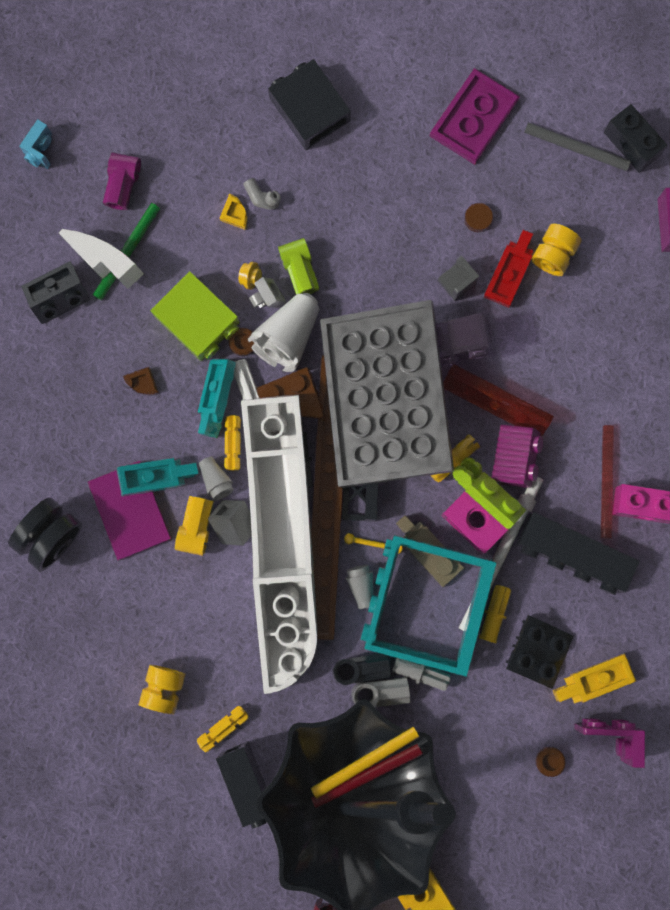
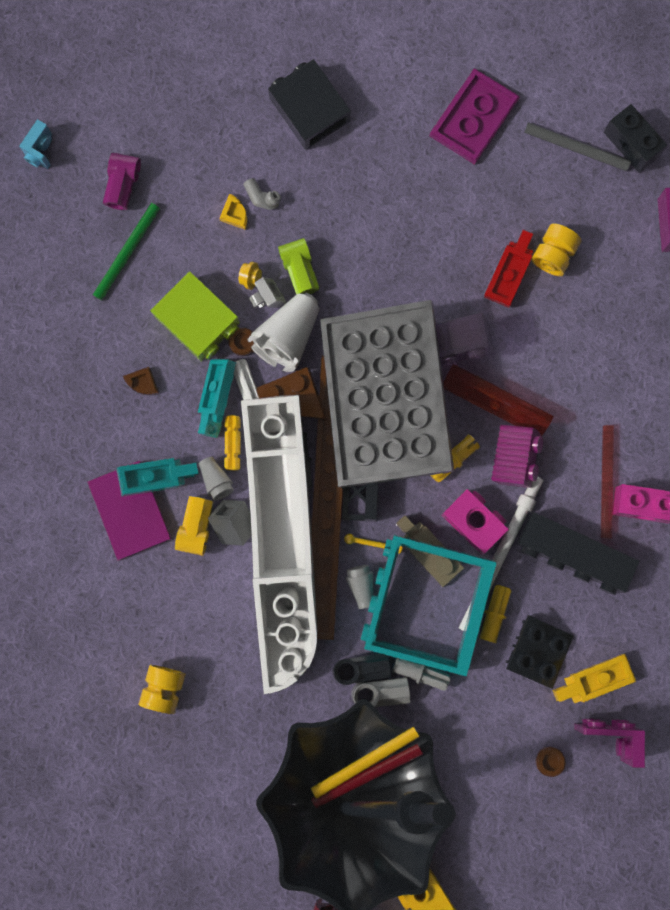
(44, 534): black wheel -> none
(55, 292): black bracket -> none
(103, 257): white slope -> none
(222, 729): yellow axle -> none
(243, 782): black brick -> none
(458, 278): dark grey panel -> none
(478, 217): reddish brown tile -> none
(488, 493): lime hinge -> none

